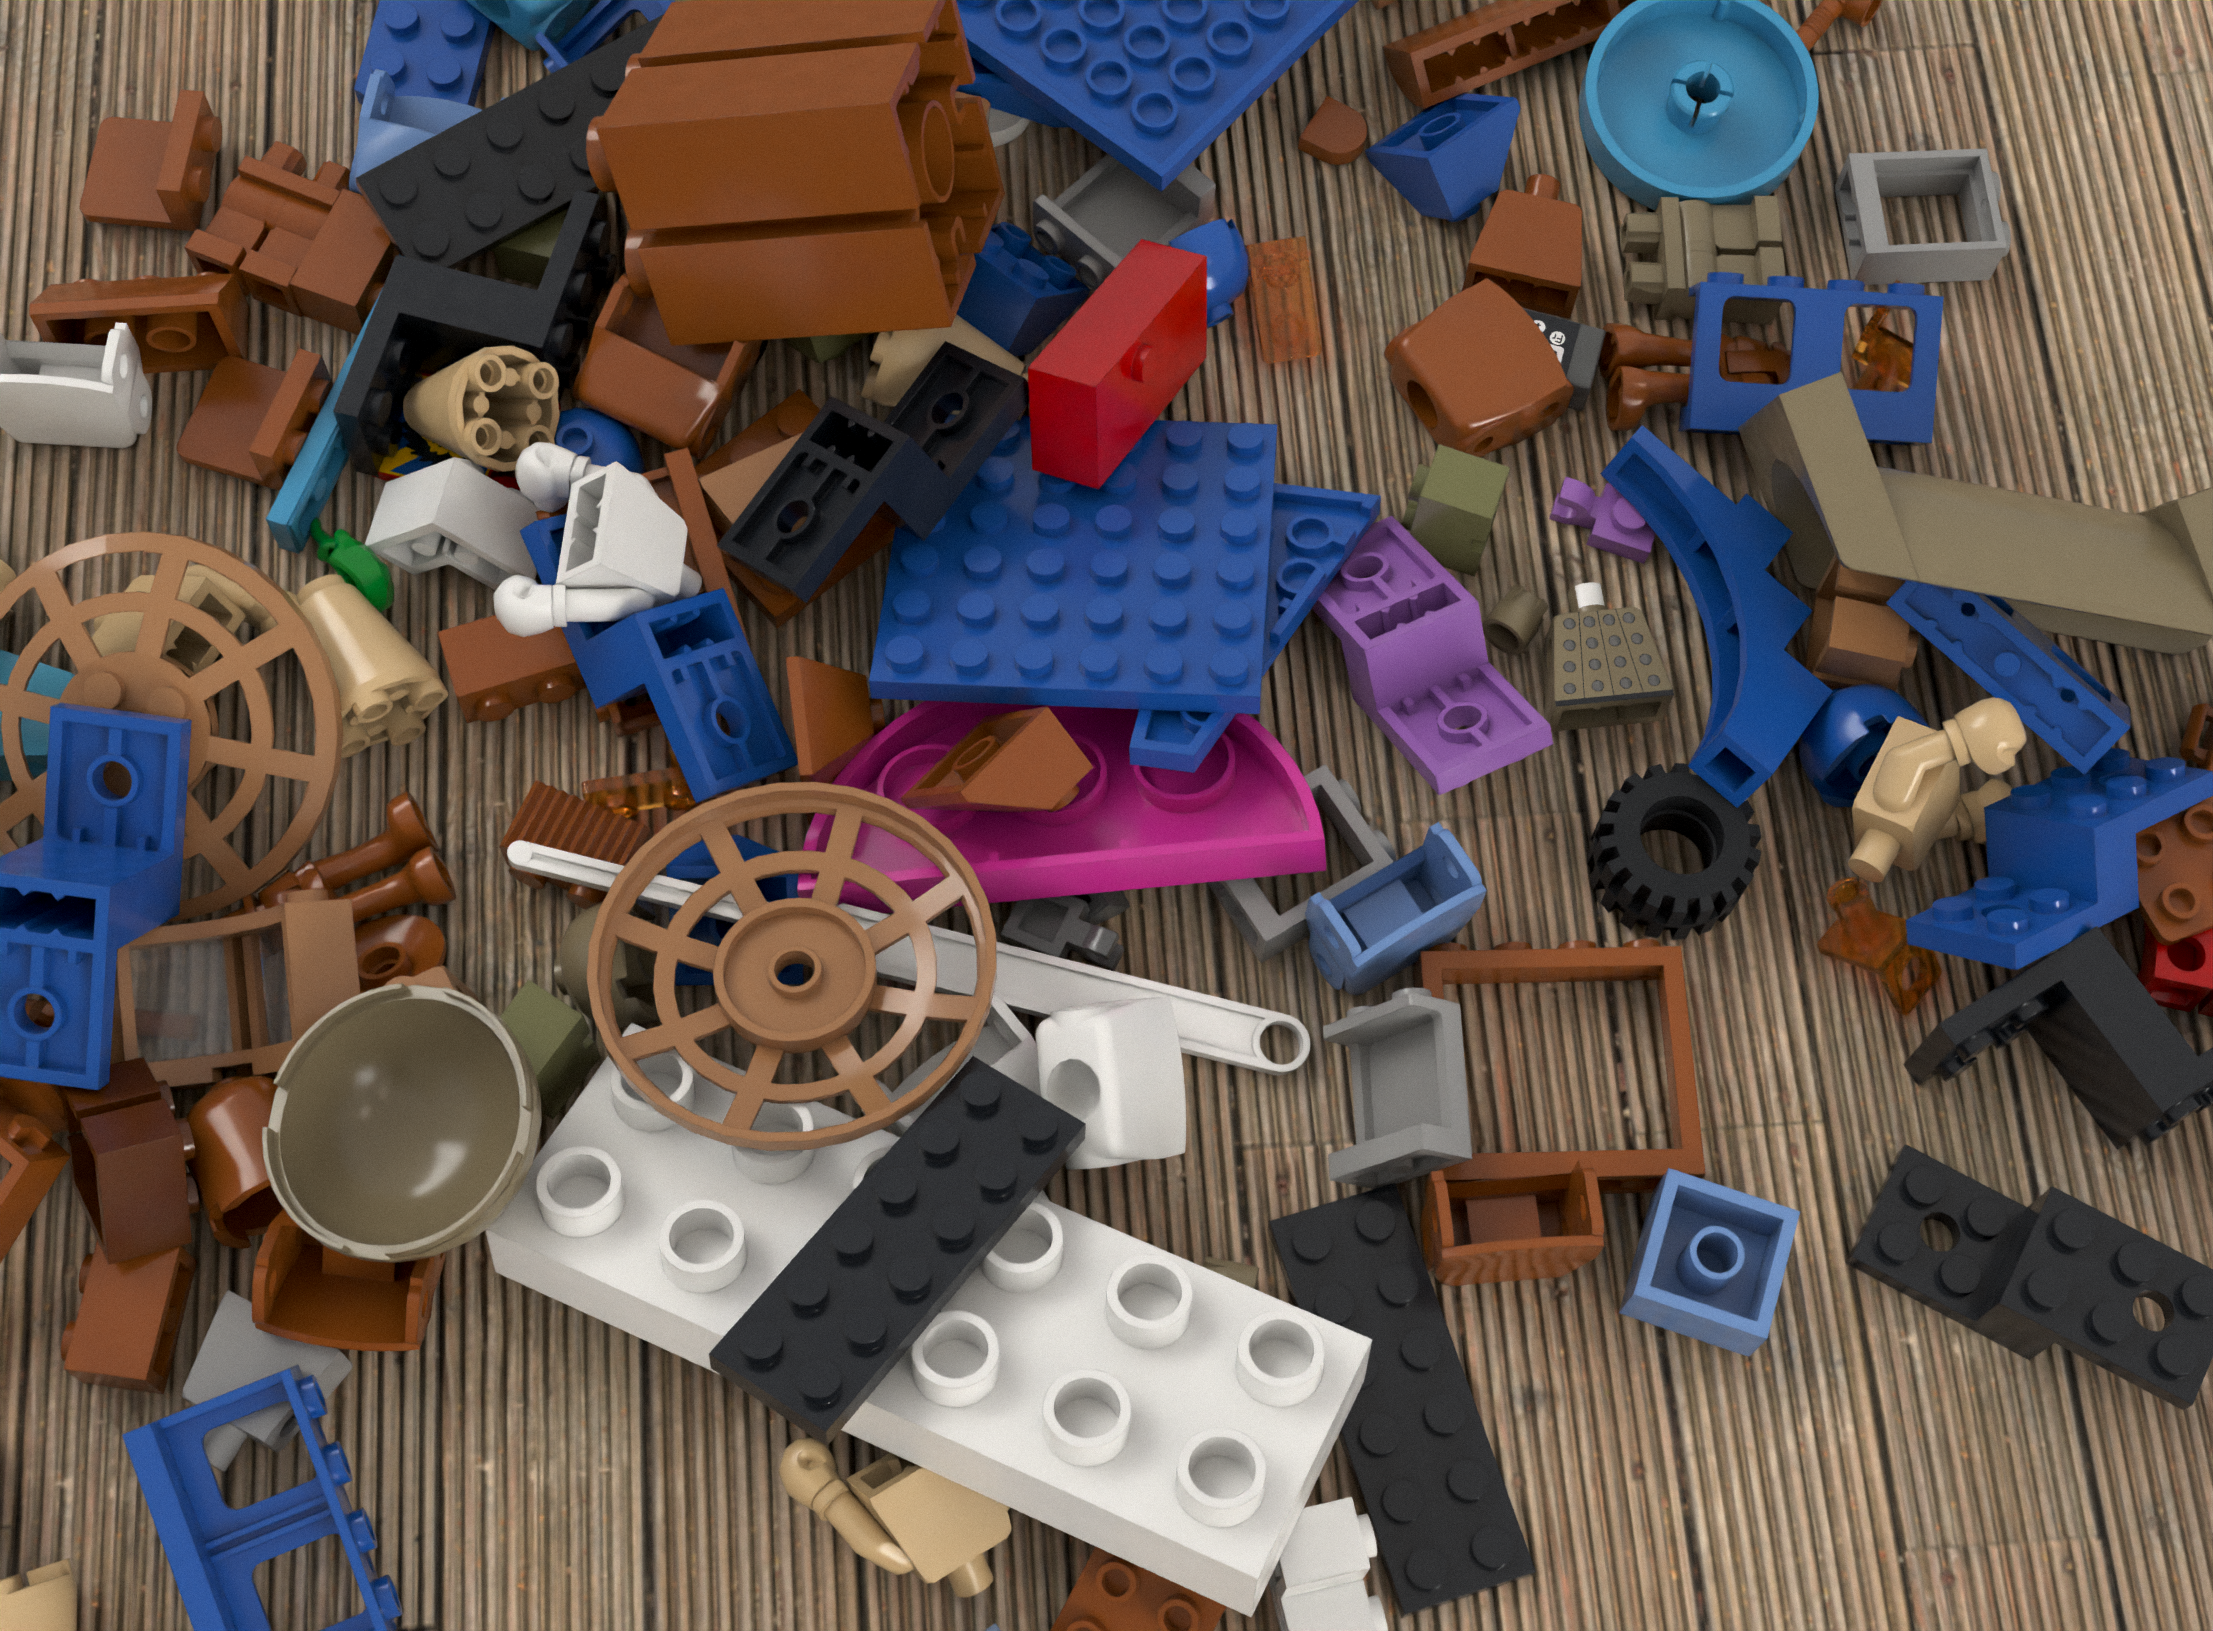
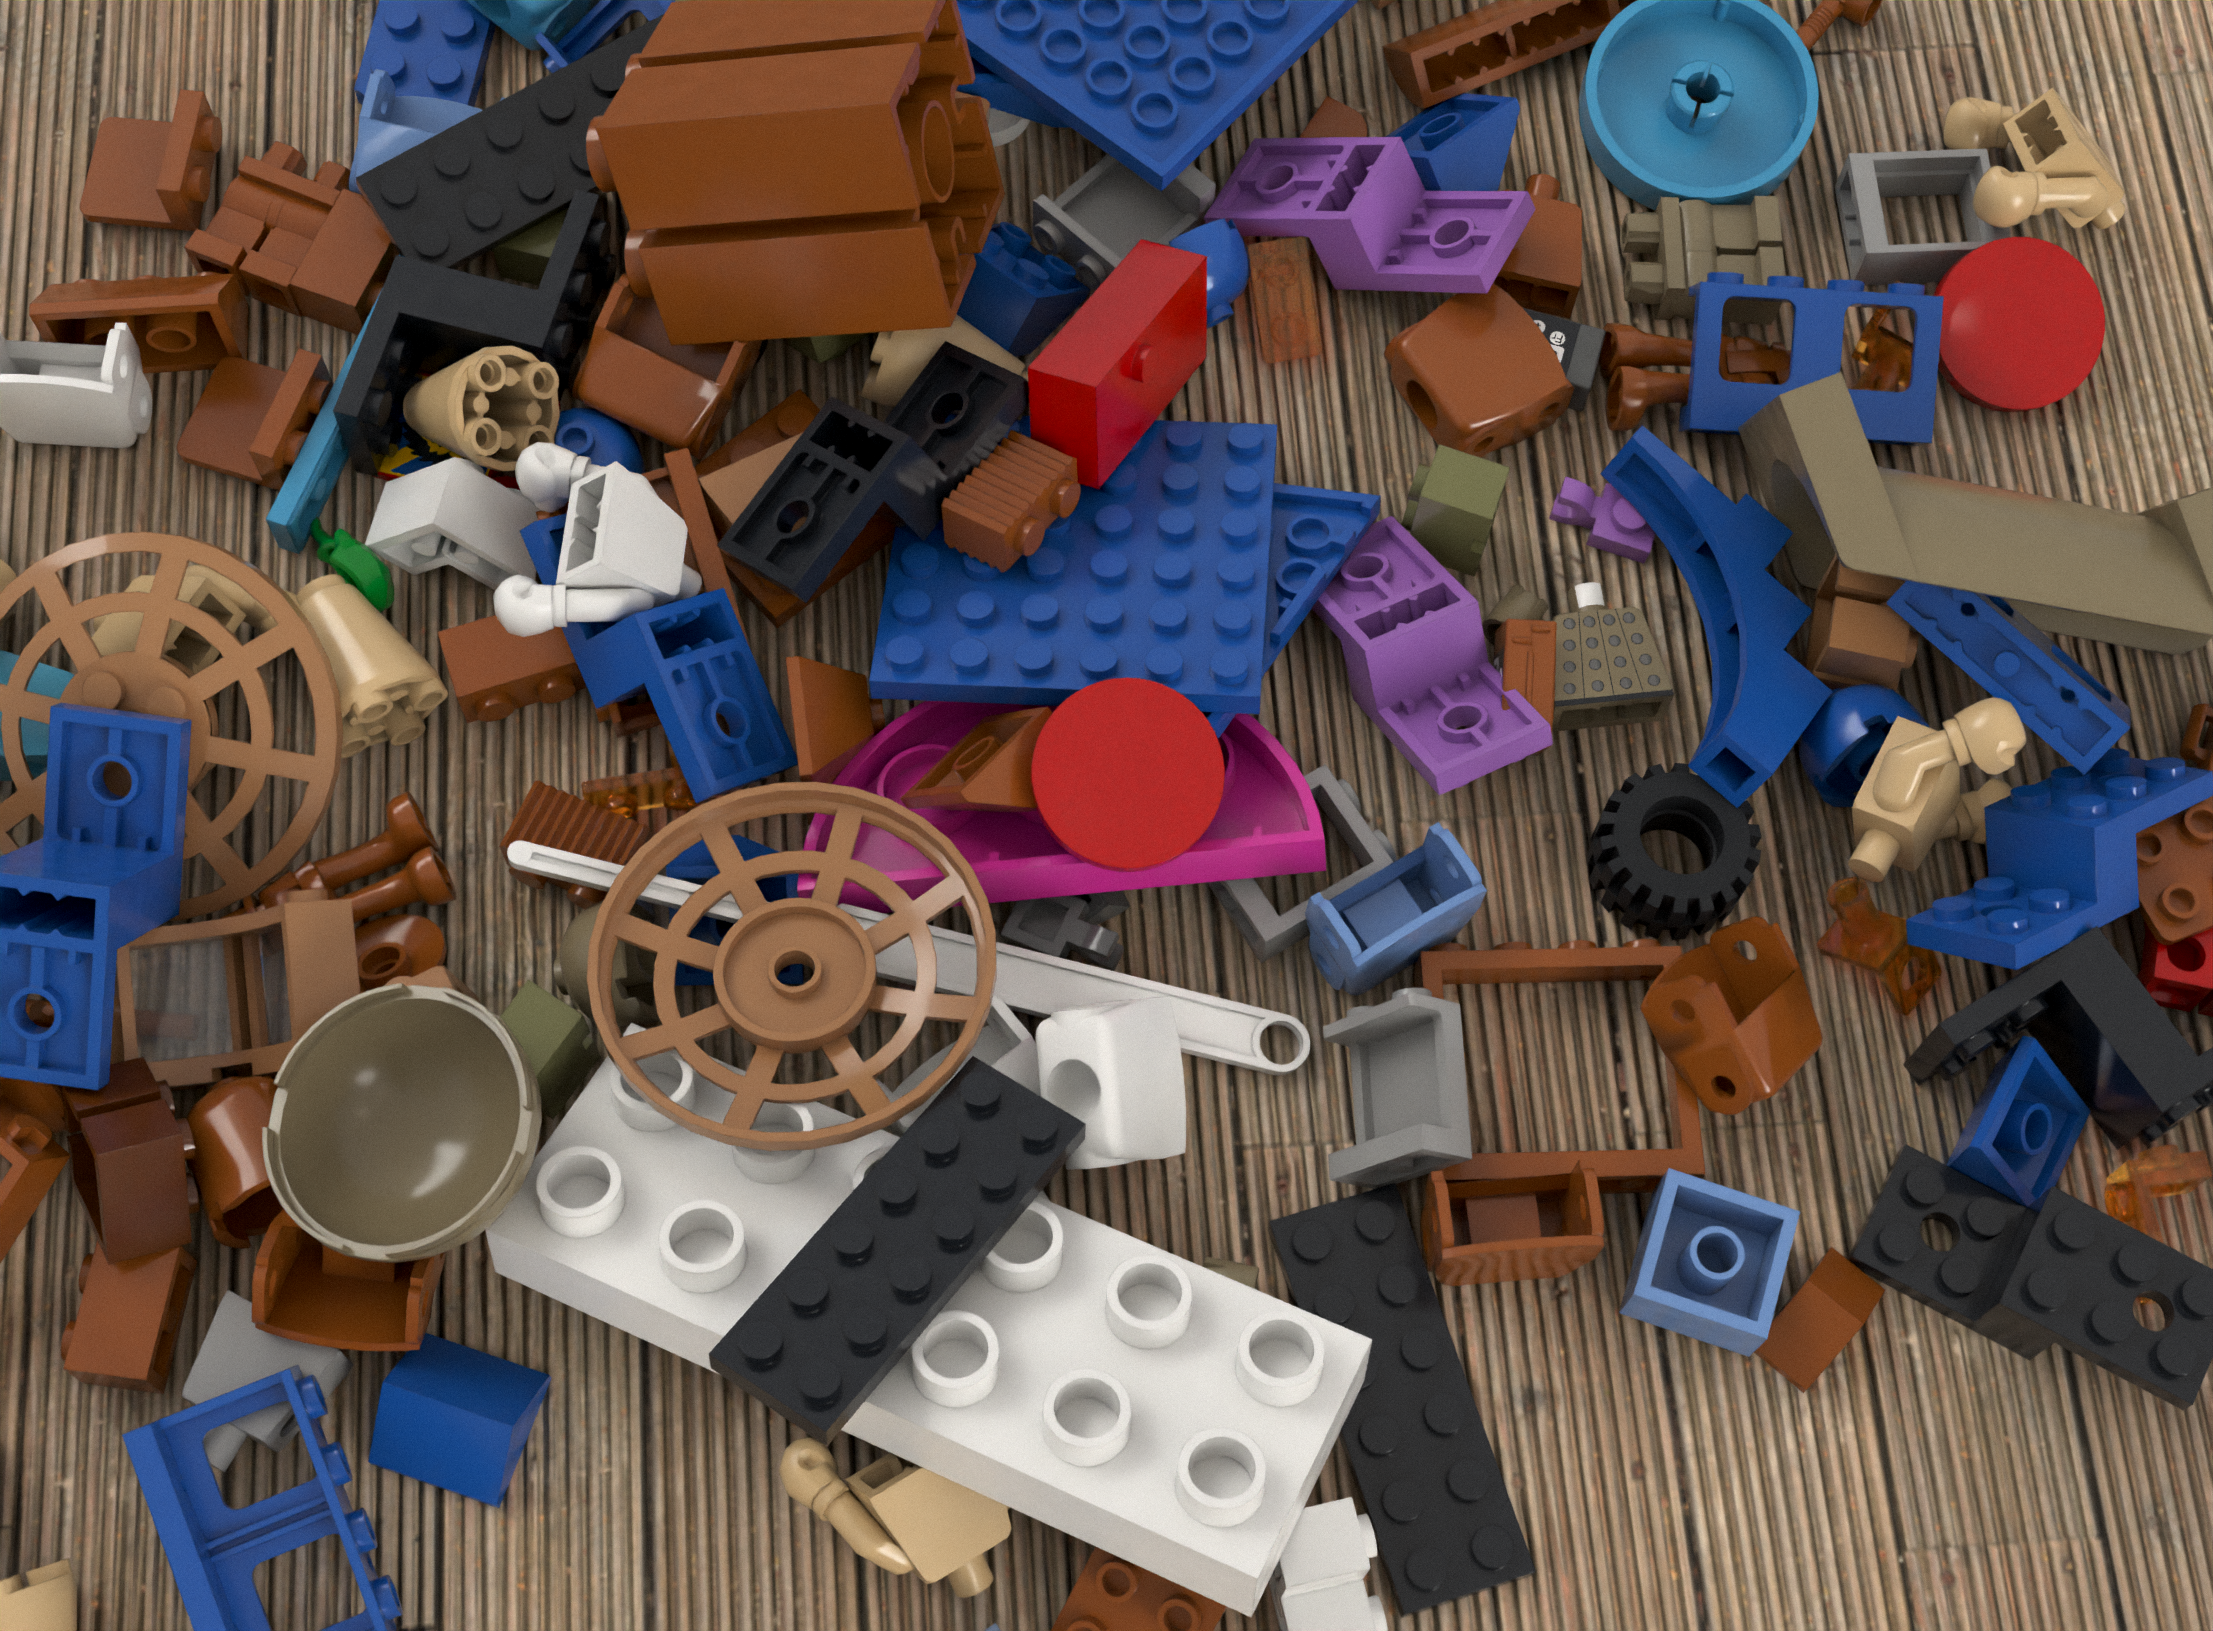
(456, 1418): none -> blue slope
(1010, 501): none -> dark orange brick
(1127, 774): none -> red piece
(1372, 214): none -> medium lavender bracket
(1528, 663): none -> dark orange piece
(1734, 1021): none -> dark orange piece
(1819, 1319): none -> dark orange slope
(2018, 324): none -> red piece
(2021, 1125): none -> blue slope
(2059, 159): none -> tan torso
(2155, 1174): none -> clear orange bracket

